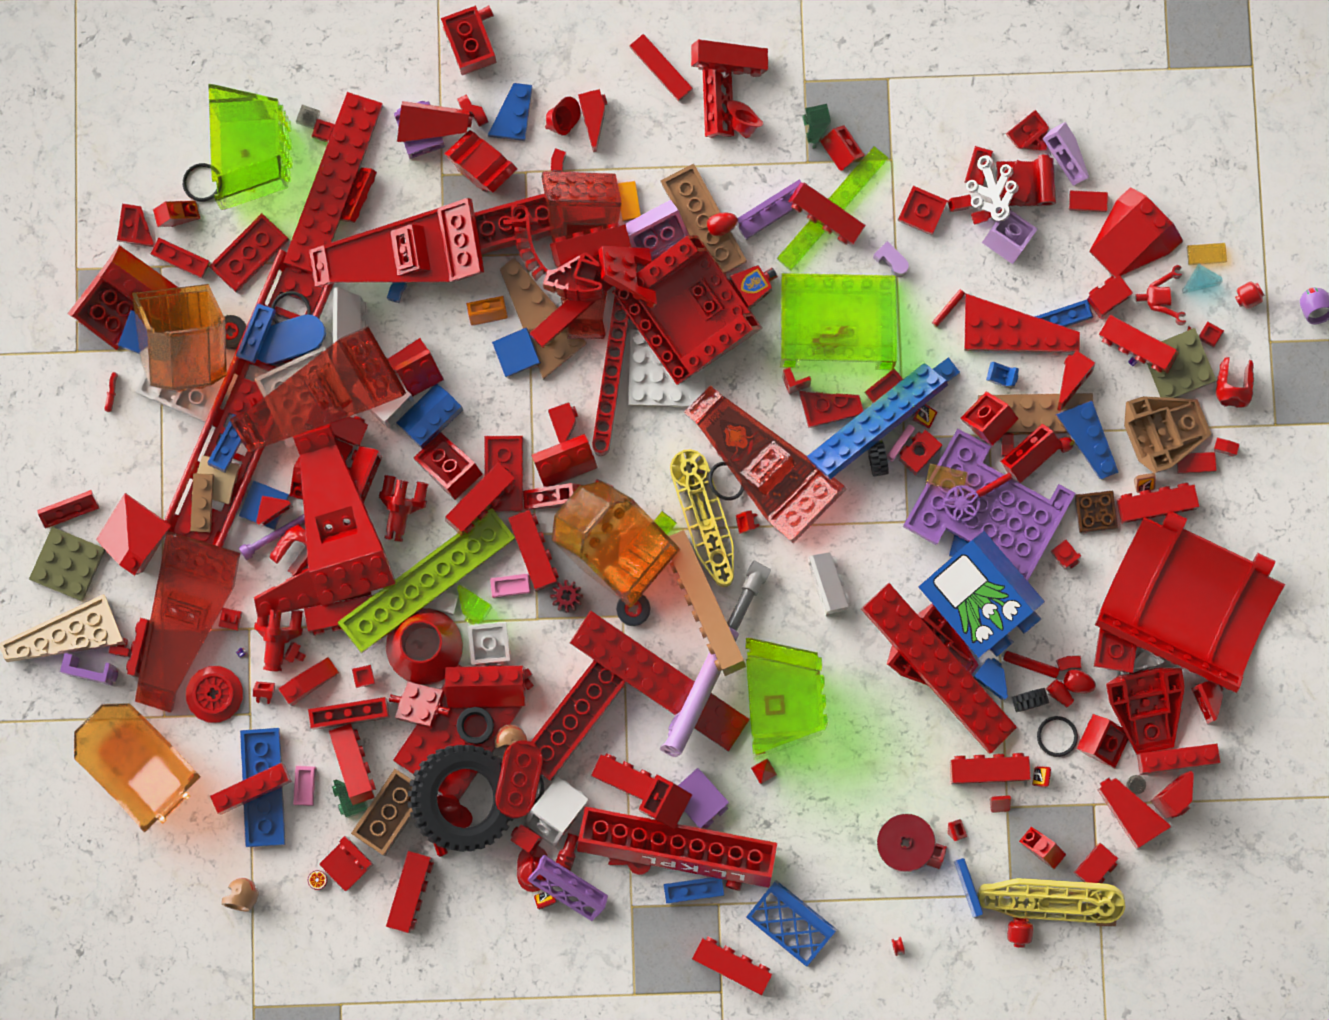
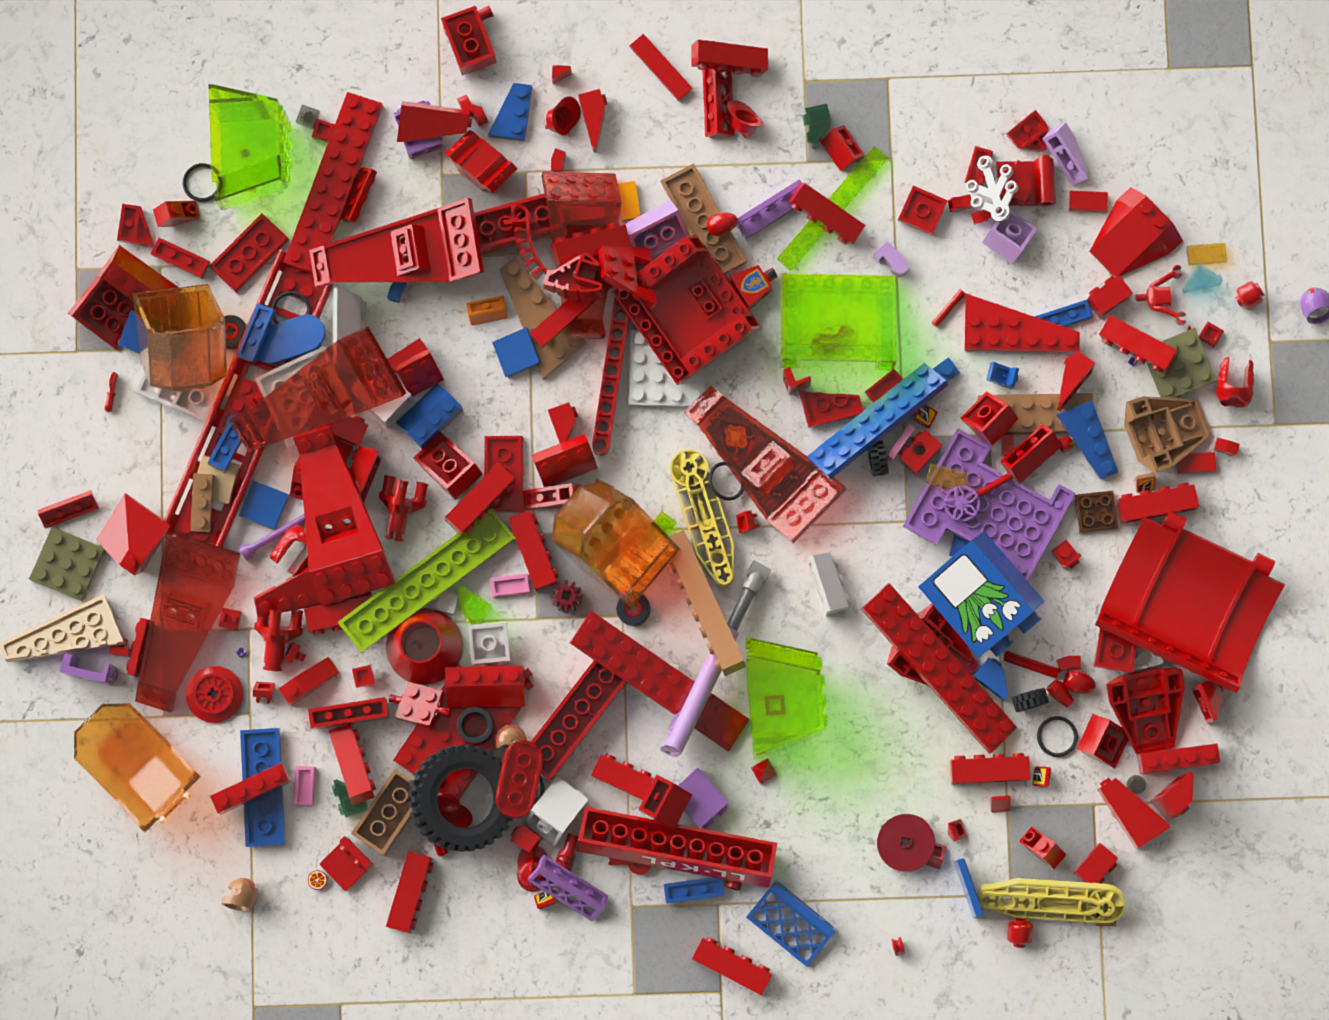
(270, 509): red slope -> none
(560, 72): none -> red slope

